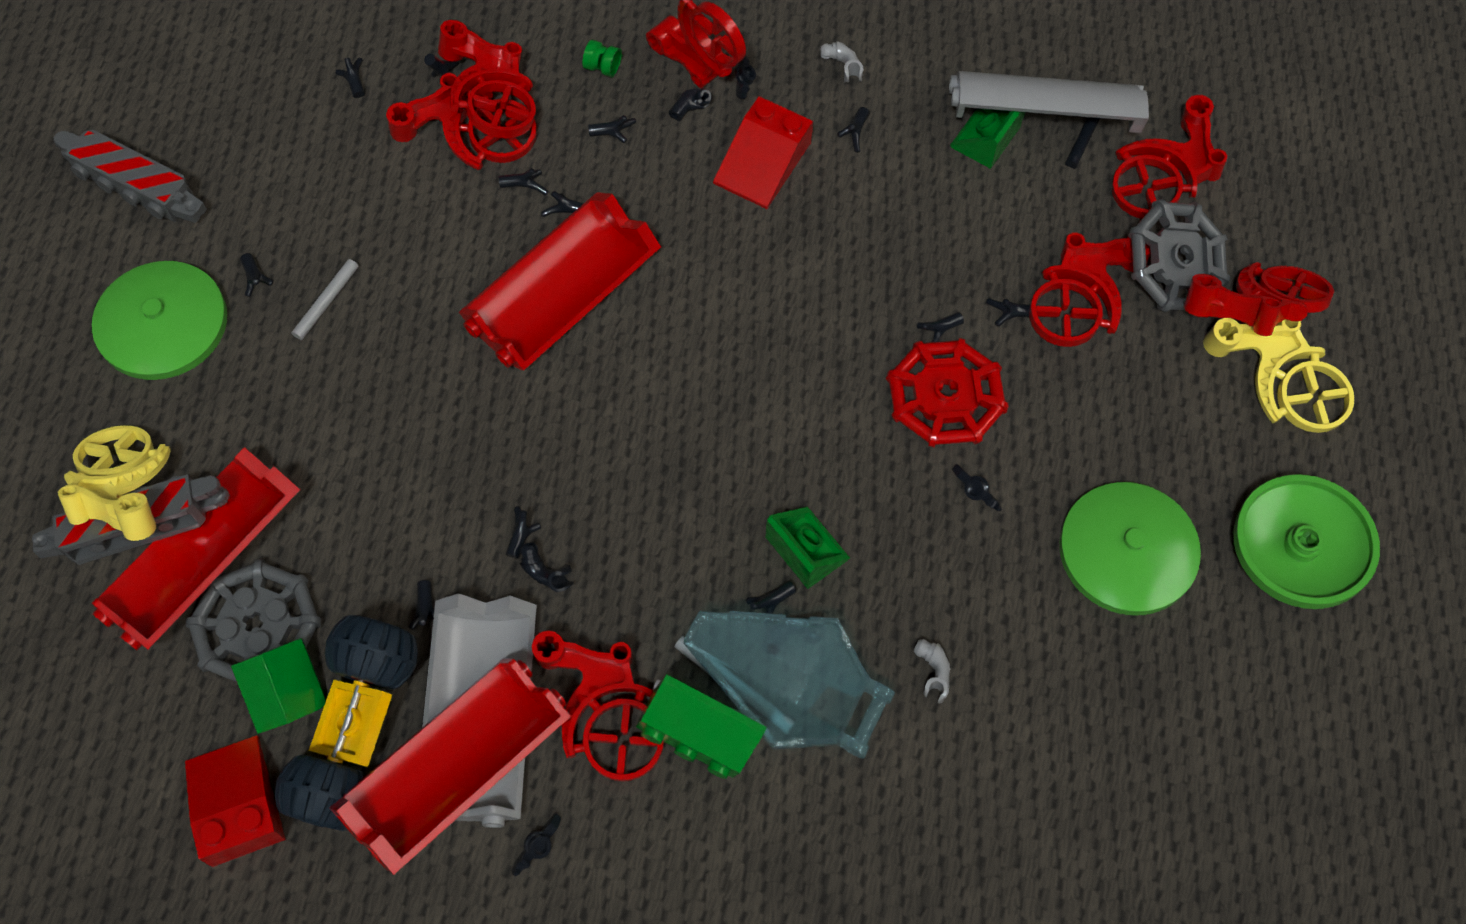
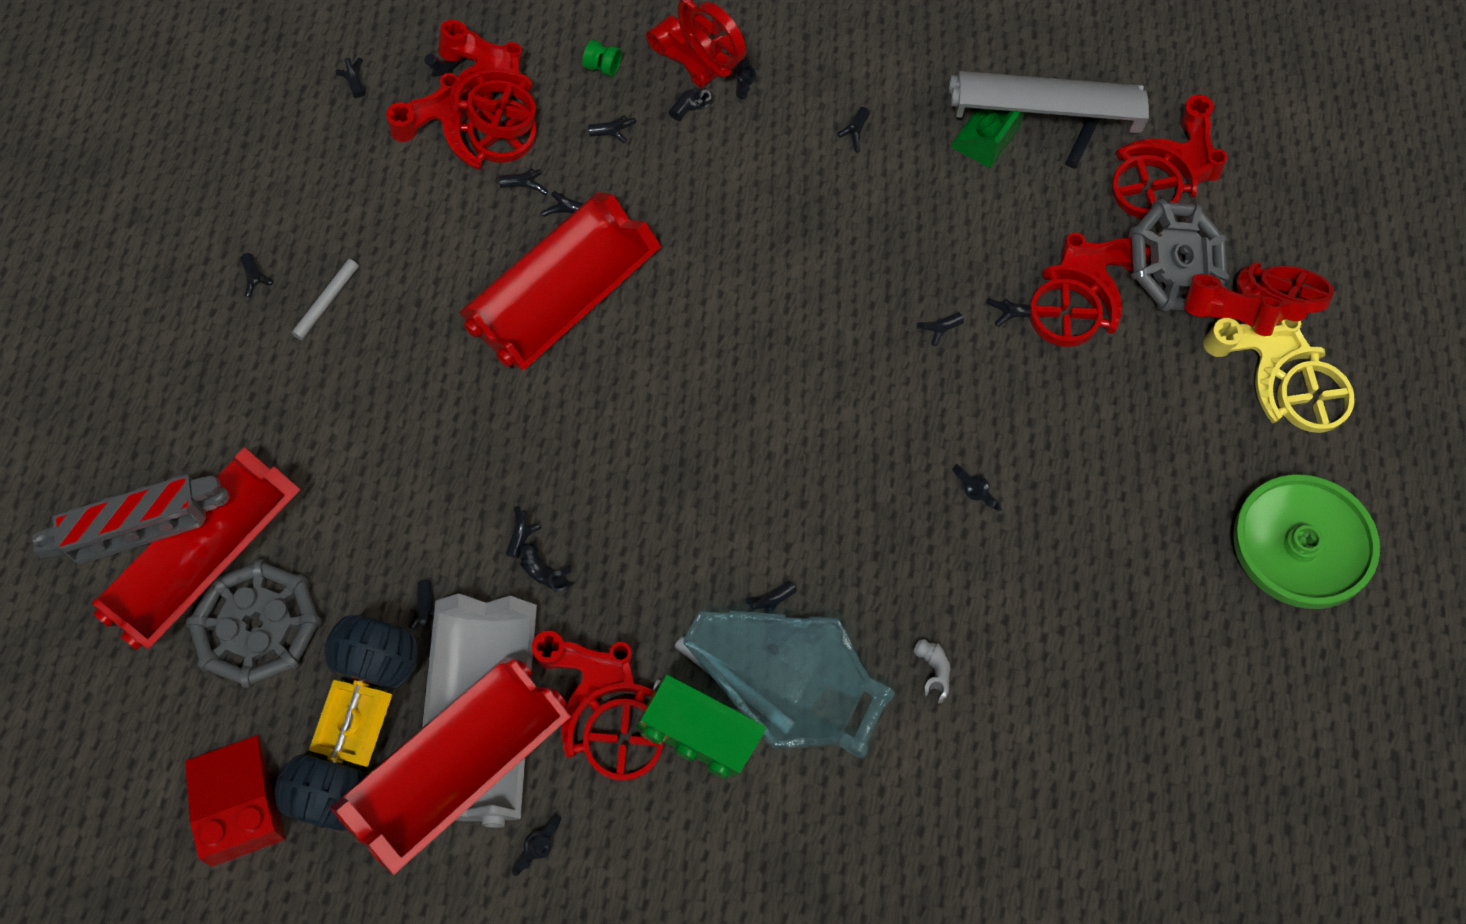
(101, 490): light yellow piece -> none
(130, 175): dark grey hinge -> none
(159, 320): bright green dish -> none
(279, 686): green slope -> none
(764, 152): red slope -> none
(804, 545): green slope -> none
(842, 53): light grey piece -> none
(944, 408): red plate -> none
(1129, 548): bright green dish -> none

